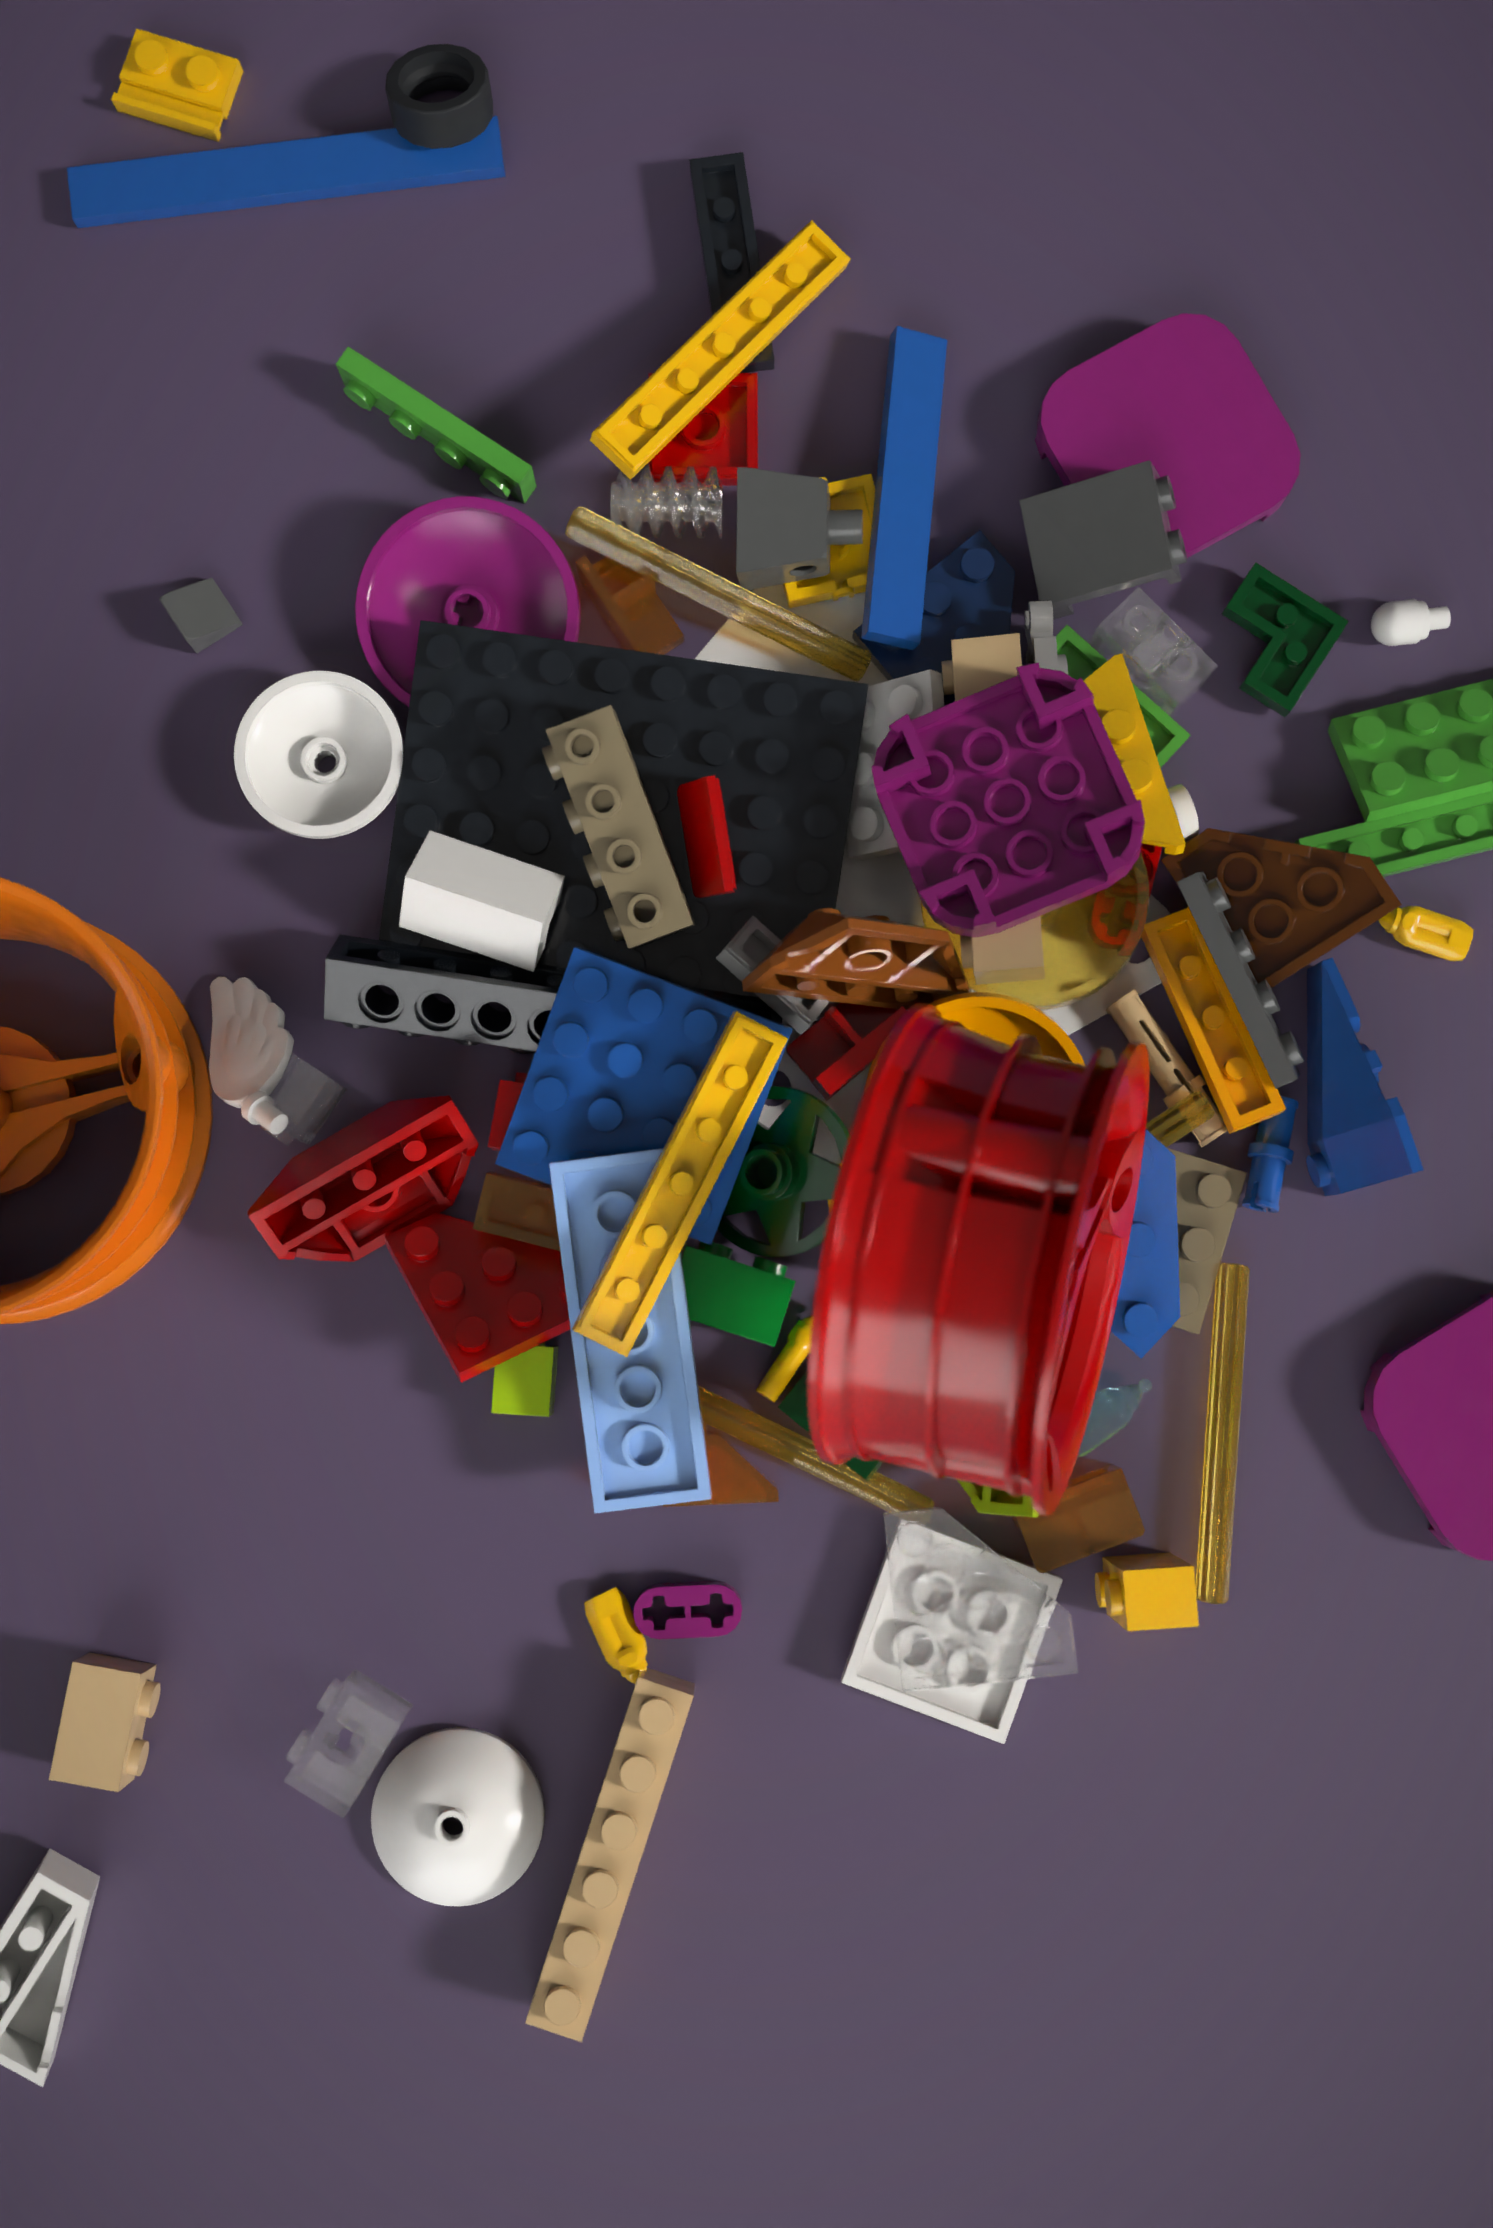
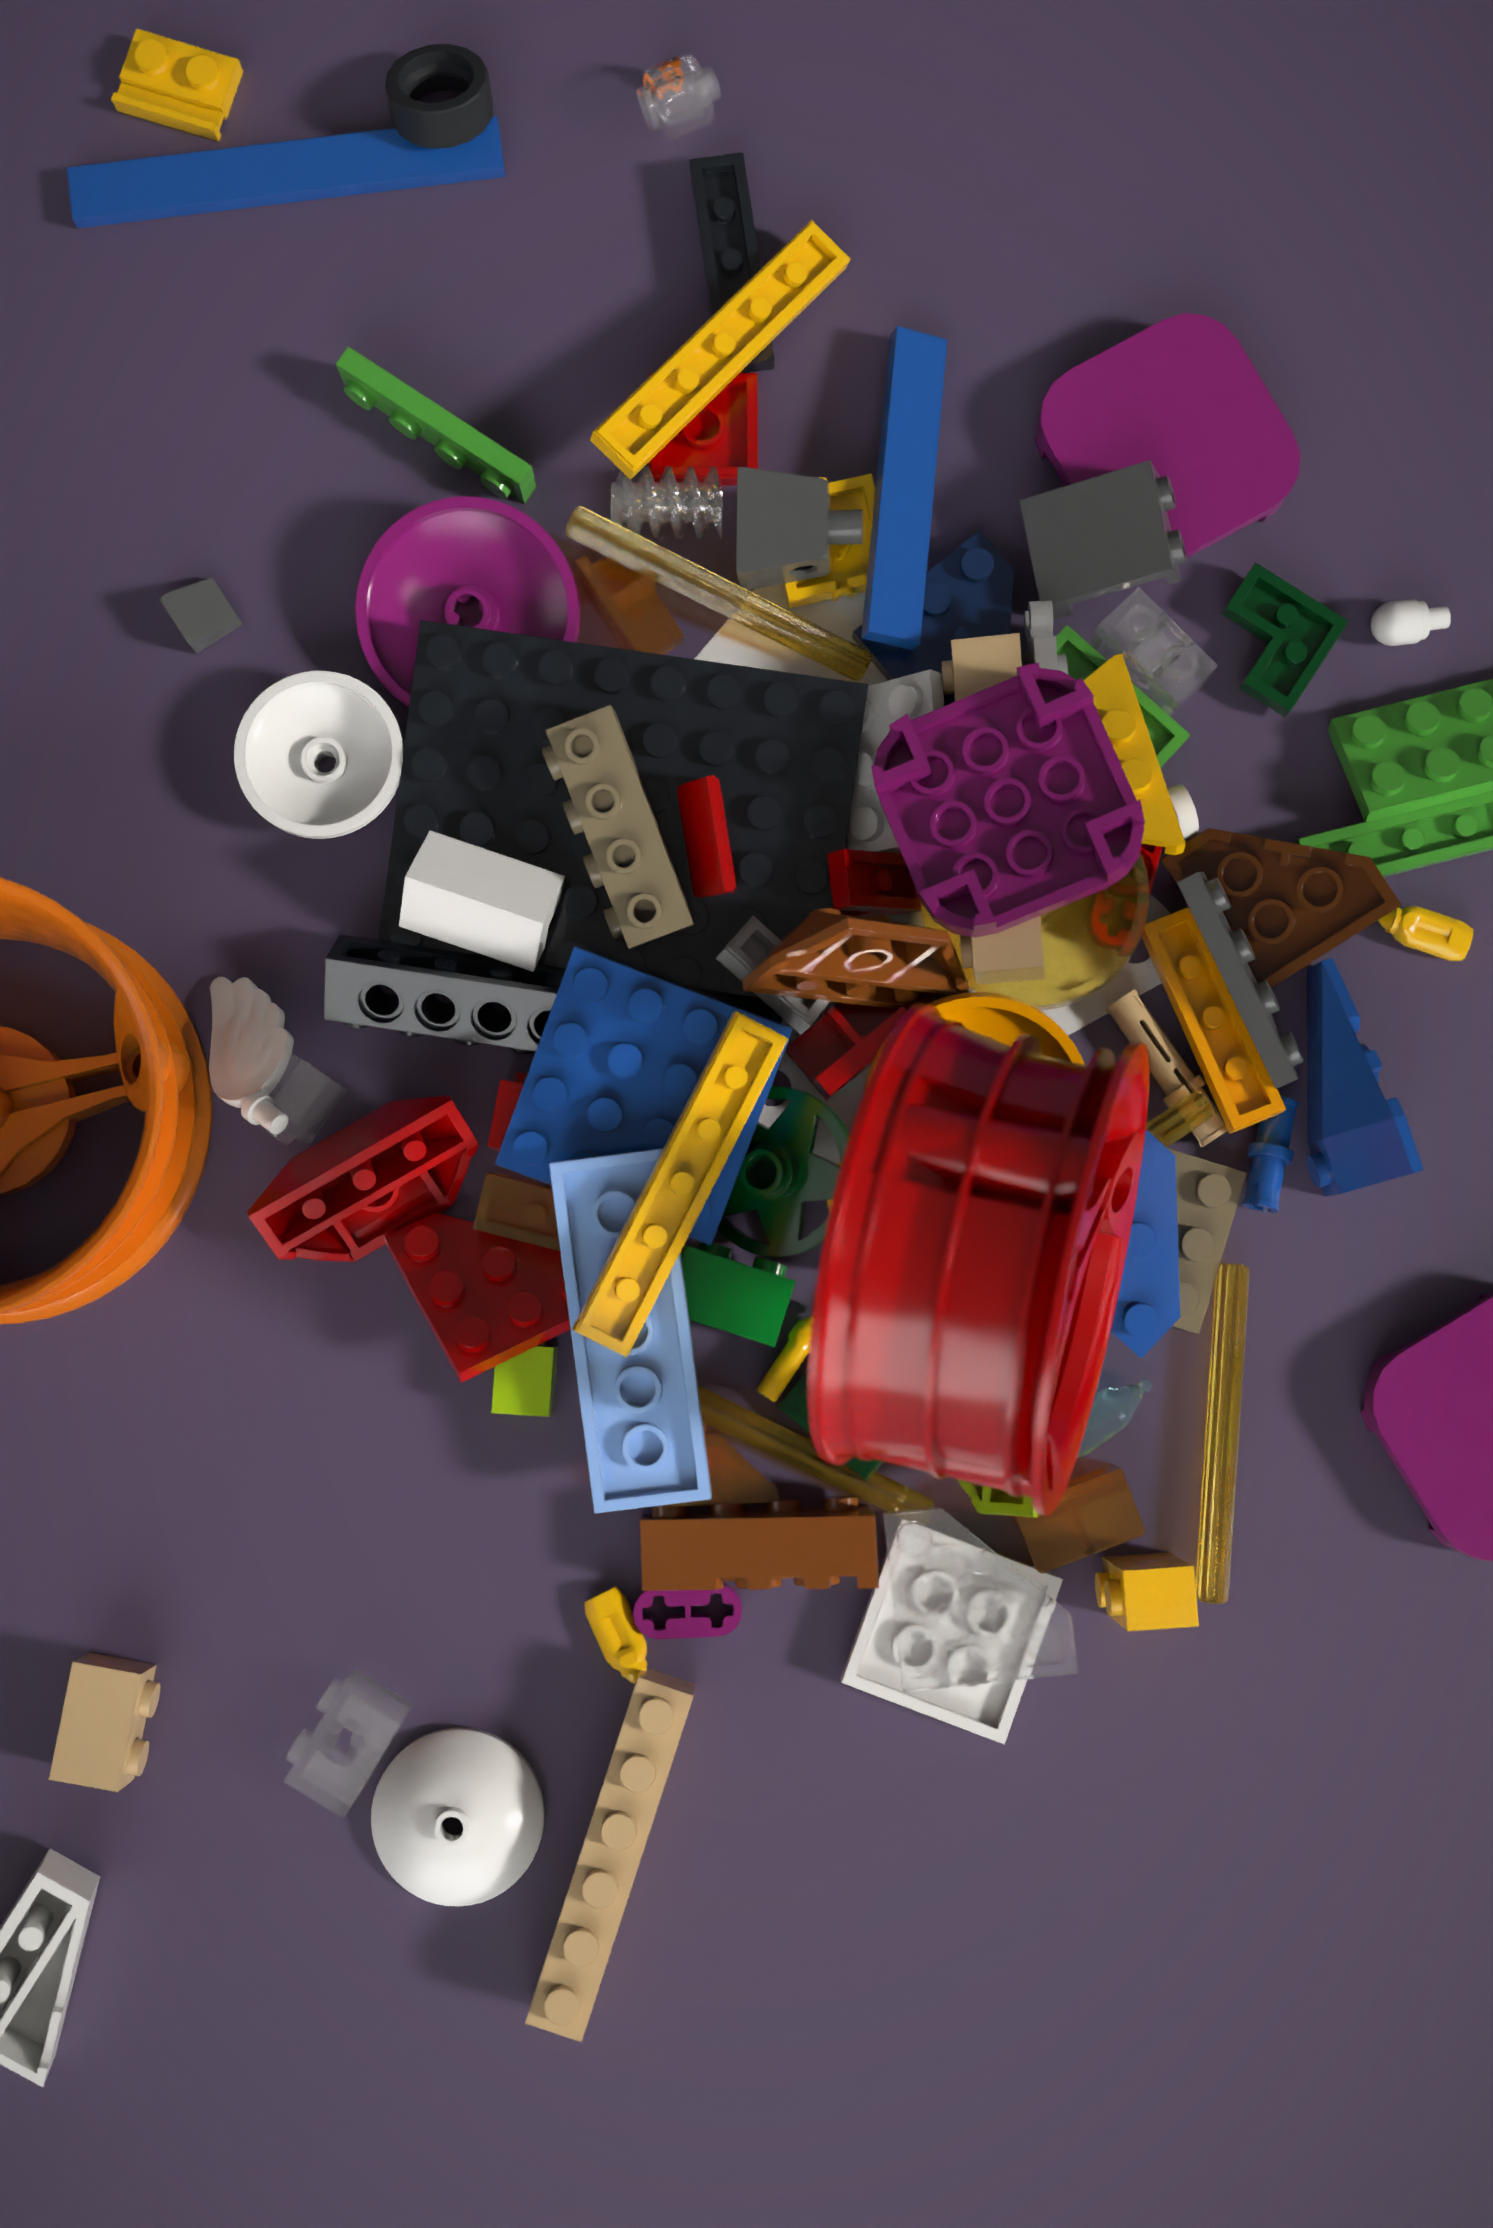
(678, 96): none -> clear head
(759, 1546): none -> dark orange wedge
(871, 883): none -> red slope

